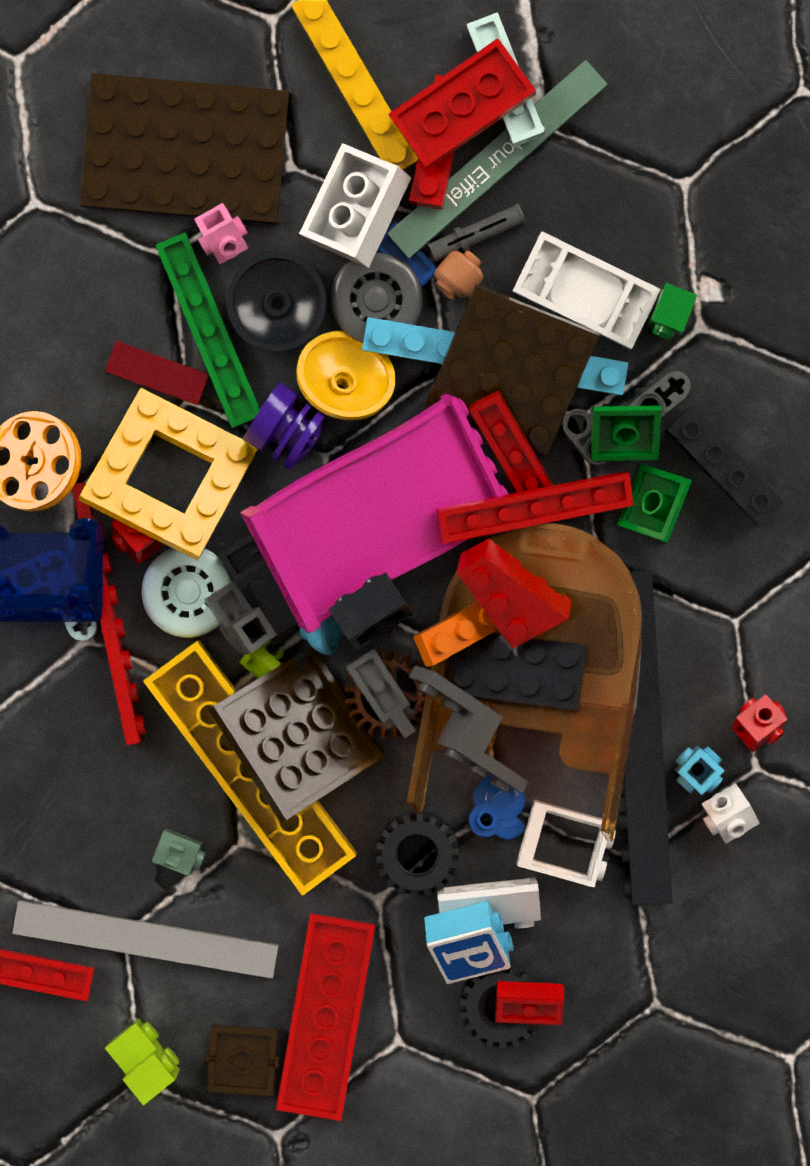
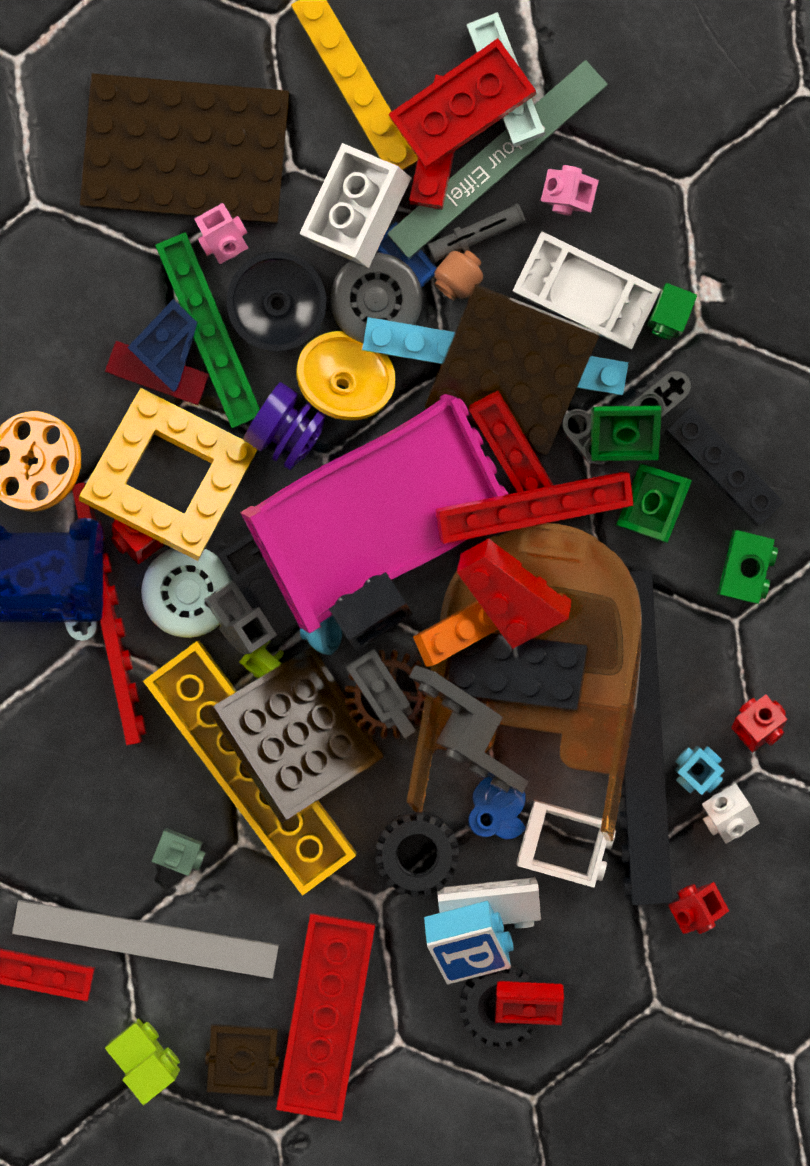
(166, 343): none -> dark blue wing
(569, 190): none -> bright pink brick
(693, 912): none -> red brick
(733, 582): none -> green brick

